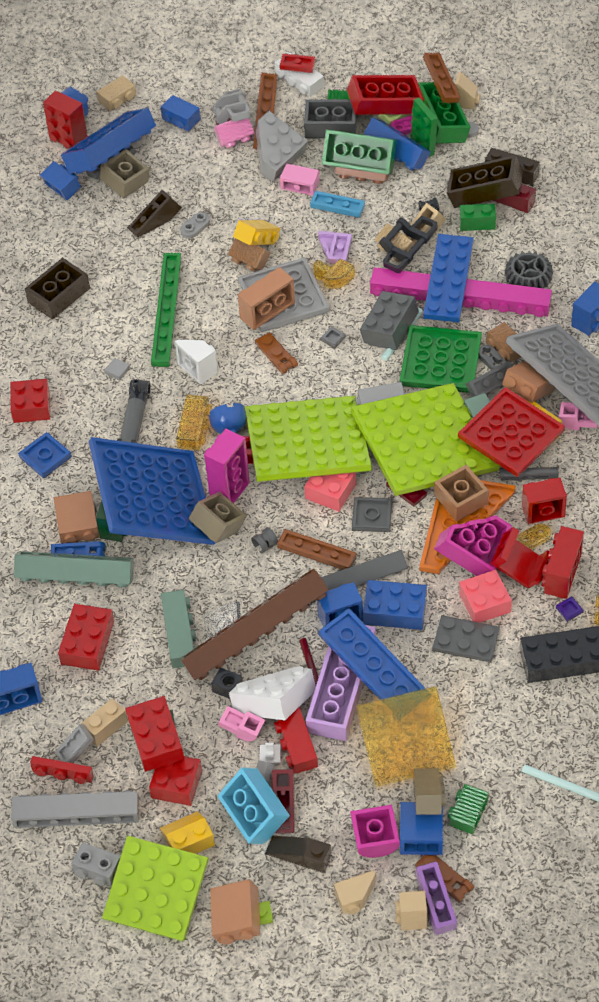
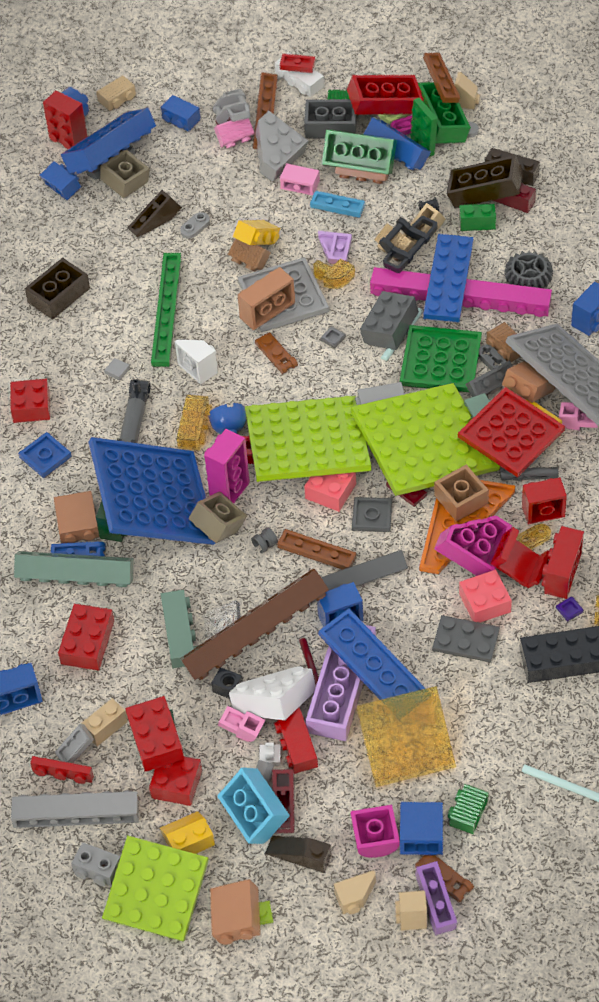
(395, 604): blue brick -> none
(429, 791): dark tan brick -> none

